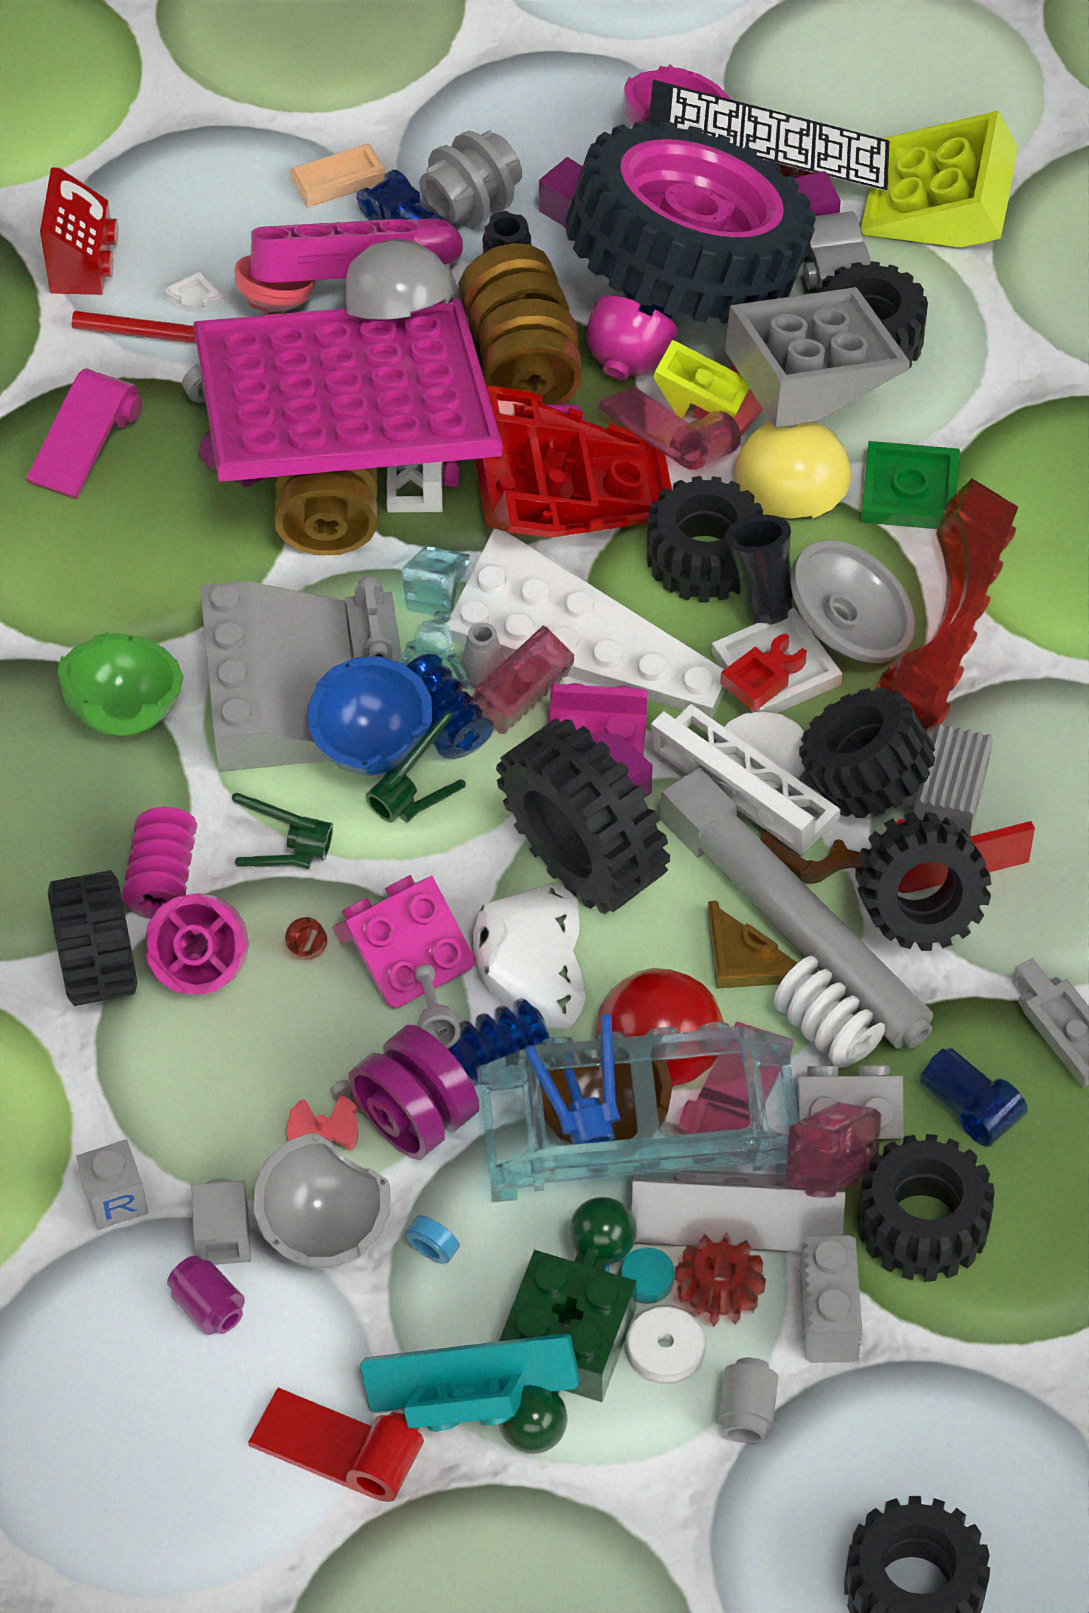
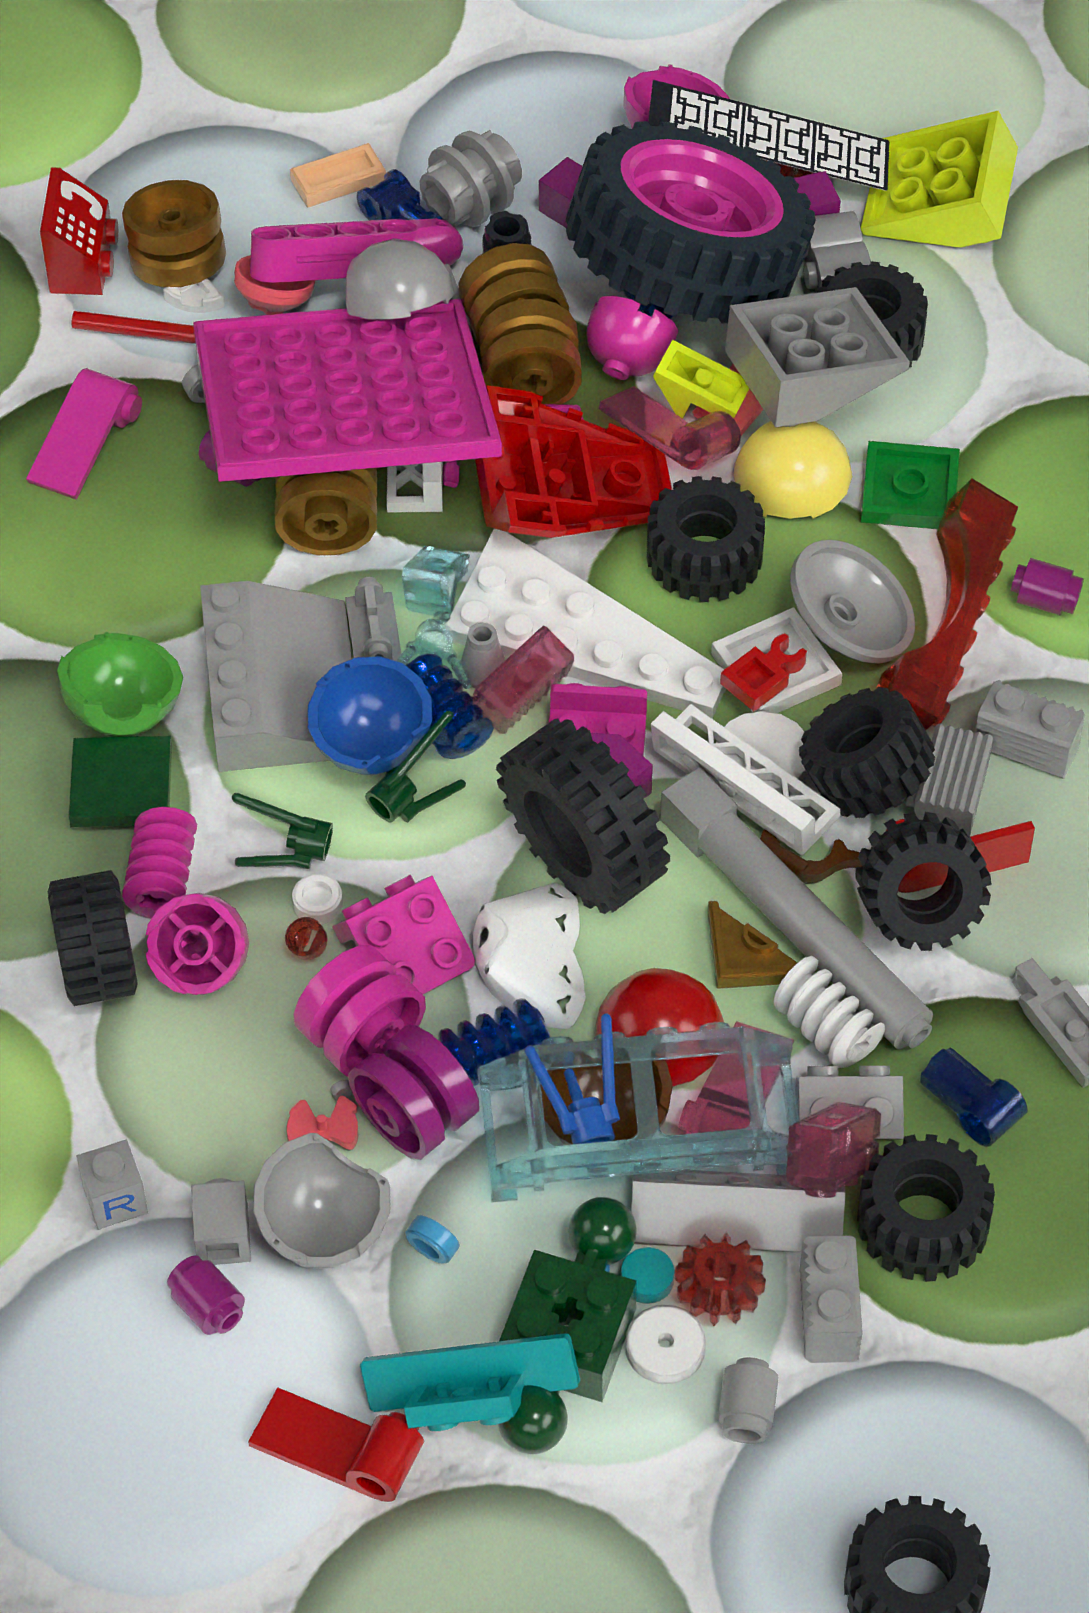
(118, 779): none -> dark green tile
(174, 233): none -> pearl gold wheel
(317, 898): none -> white tile
(356, 1006): none -> dark pink wheel
(436, 1015): light grey hinge -> none
(762, 566): black plant -> none
(1031, 728): none -> light grey brick
(1047, 587): none -> magenta brick

